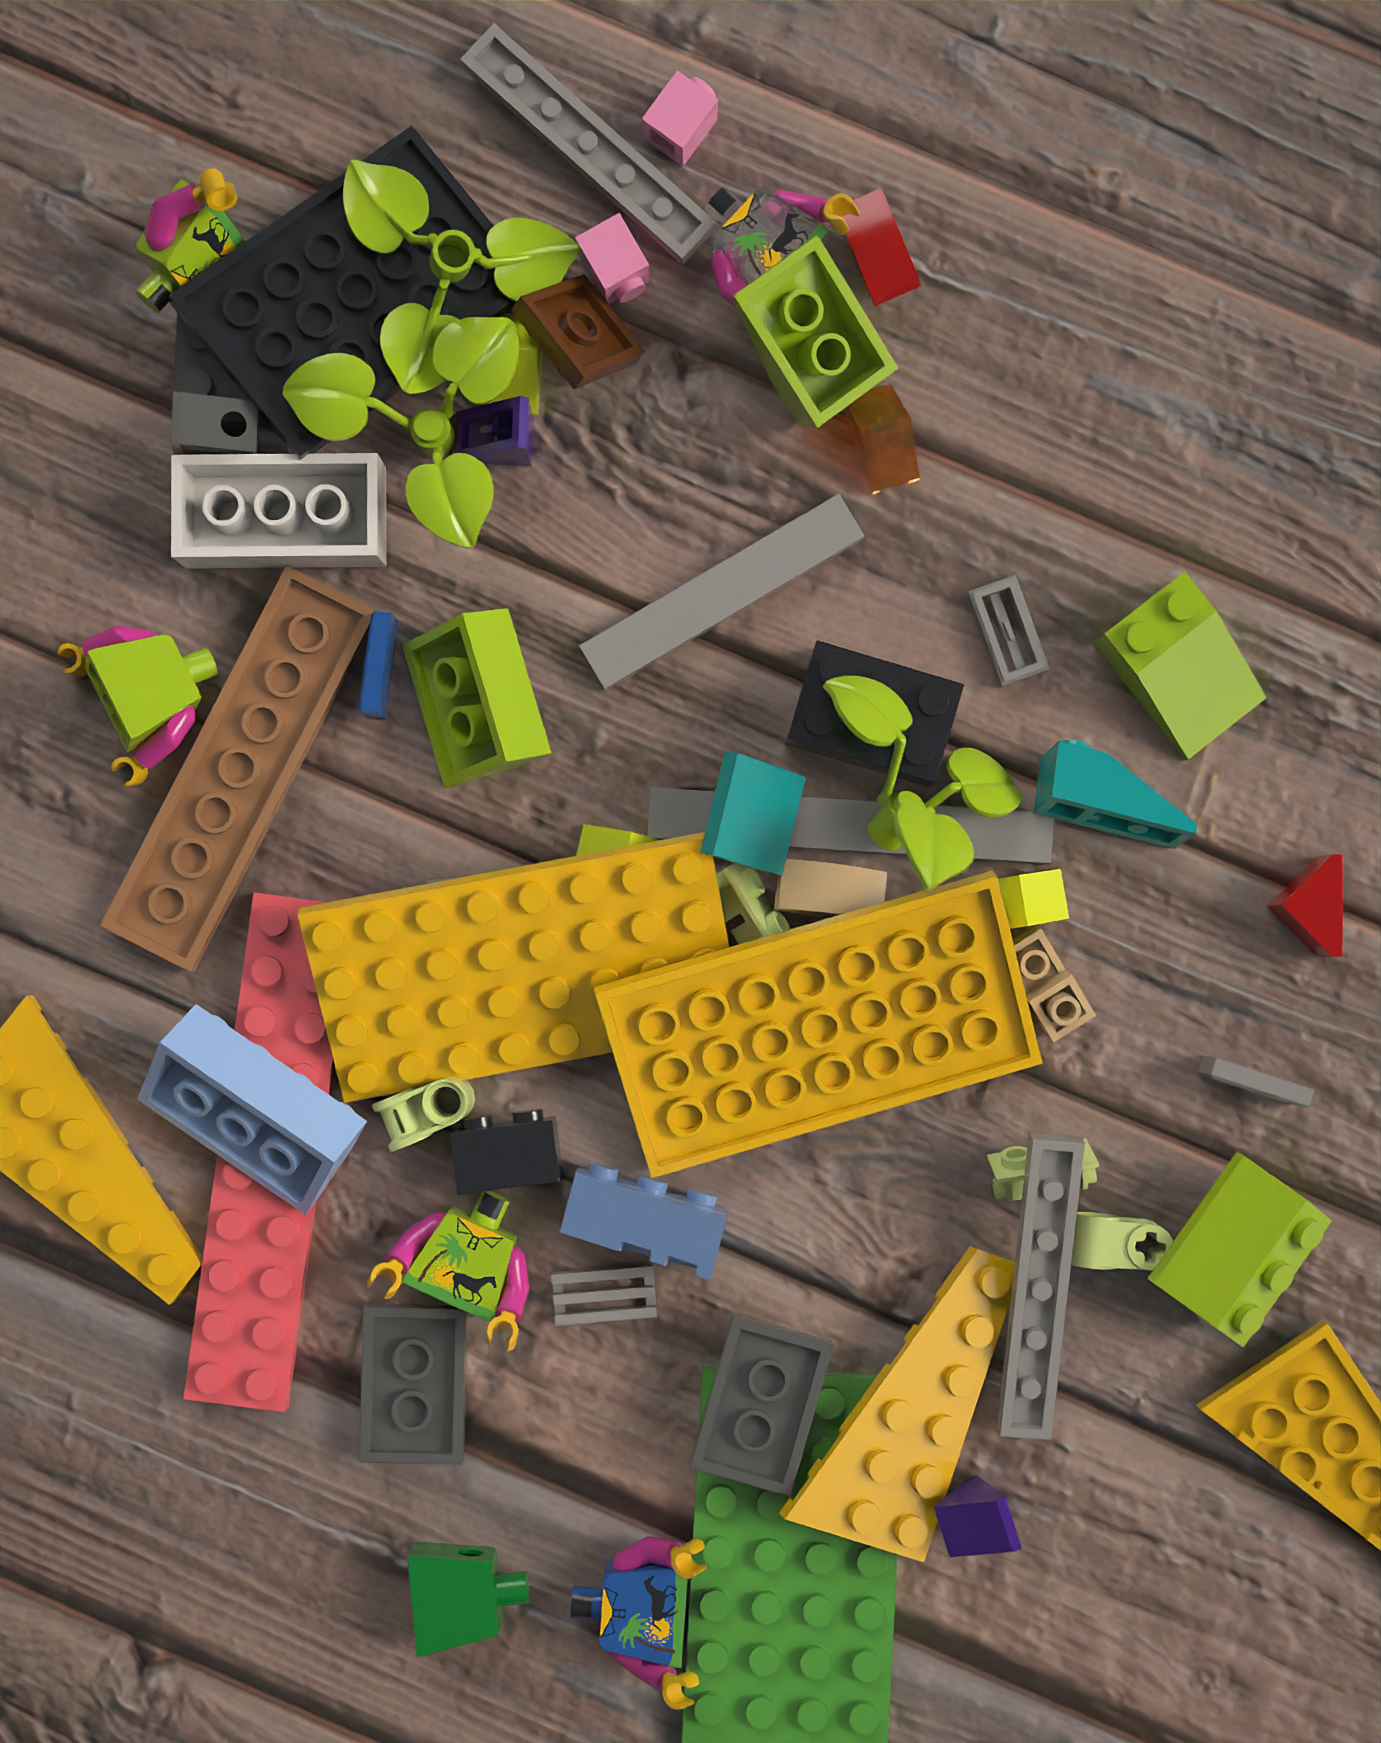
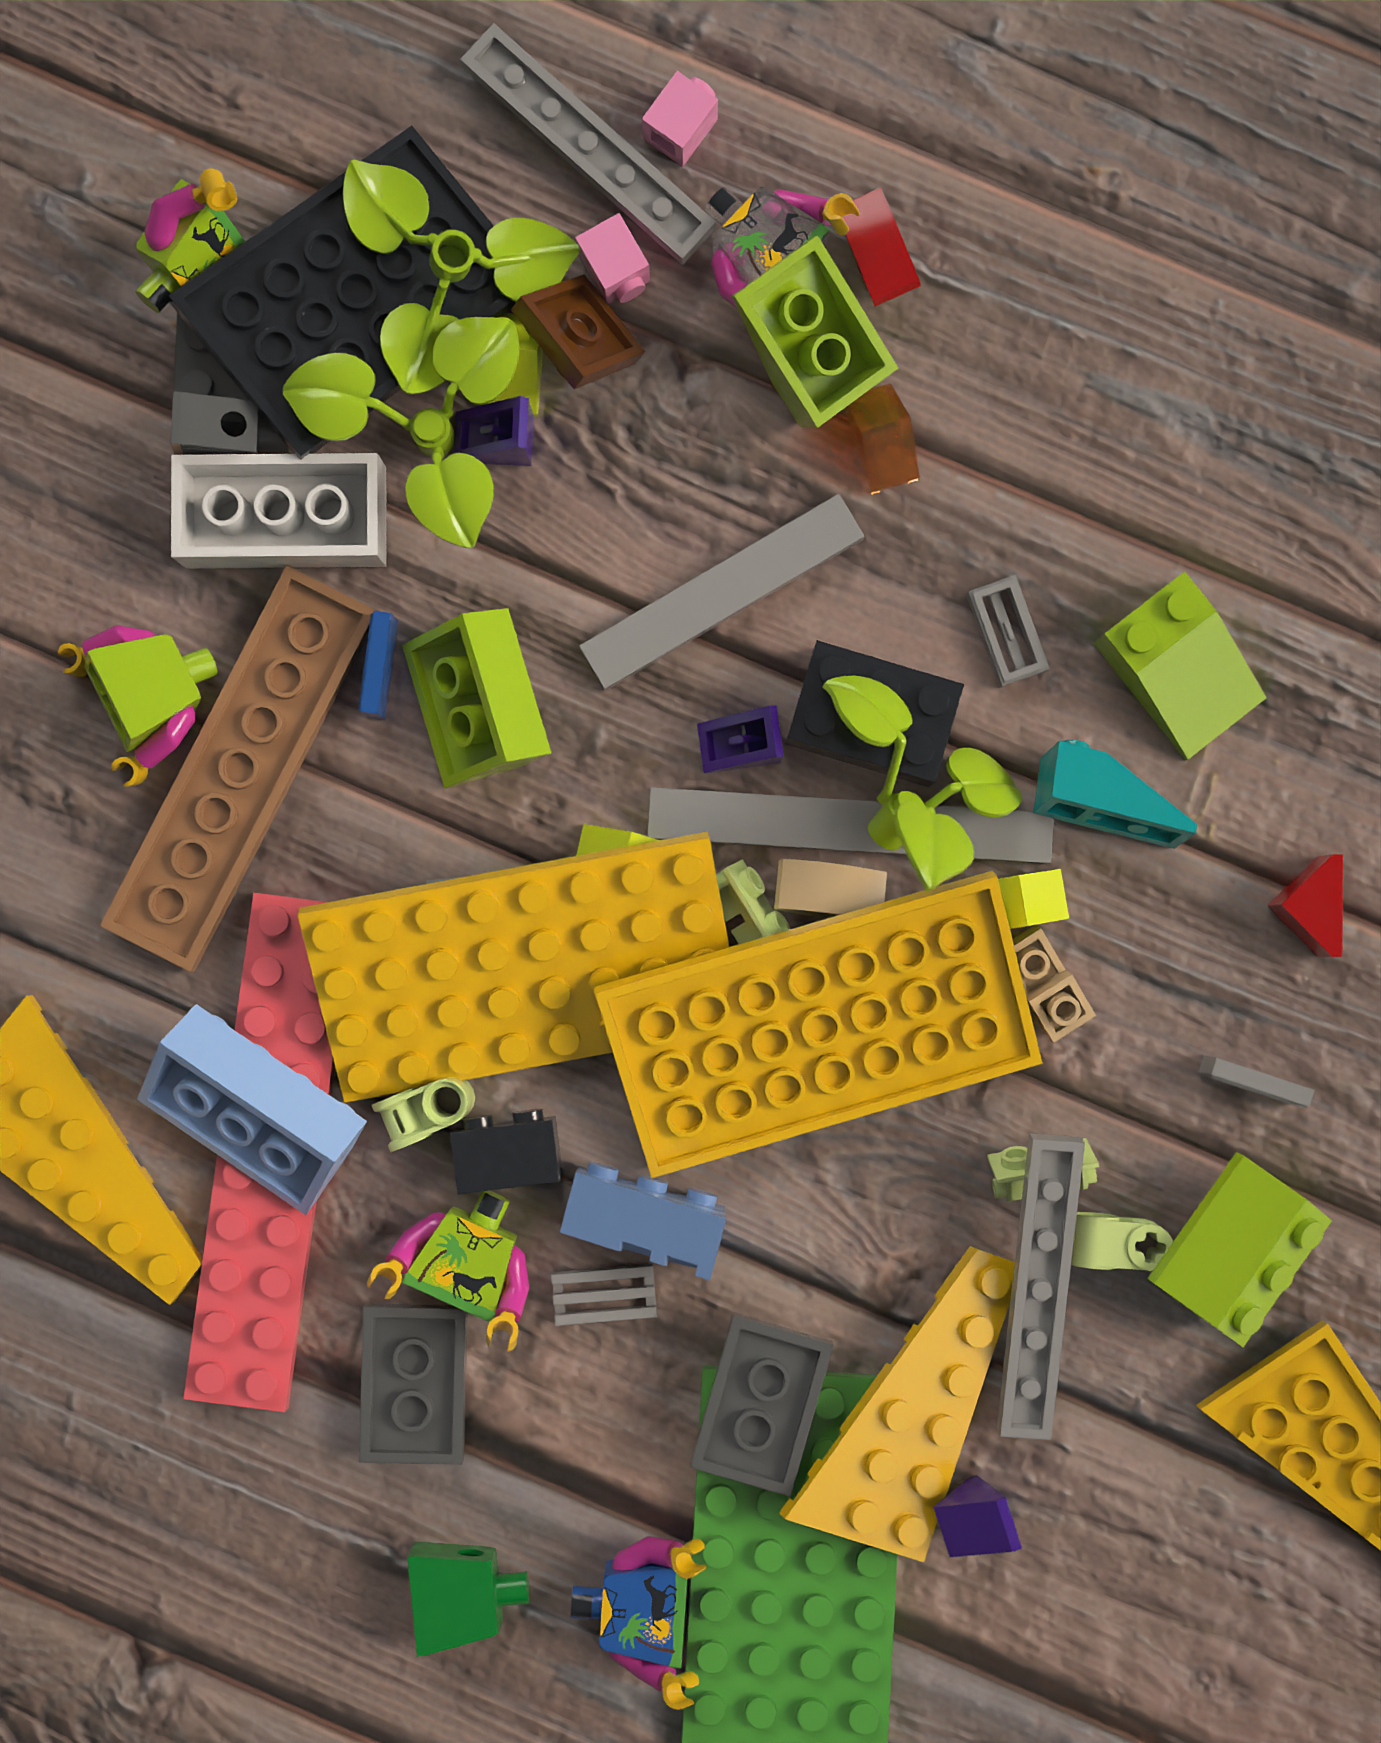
(741, 740): none -> dark purple slope
(753, 813): teal tile -> none

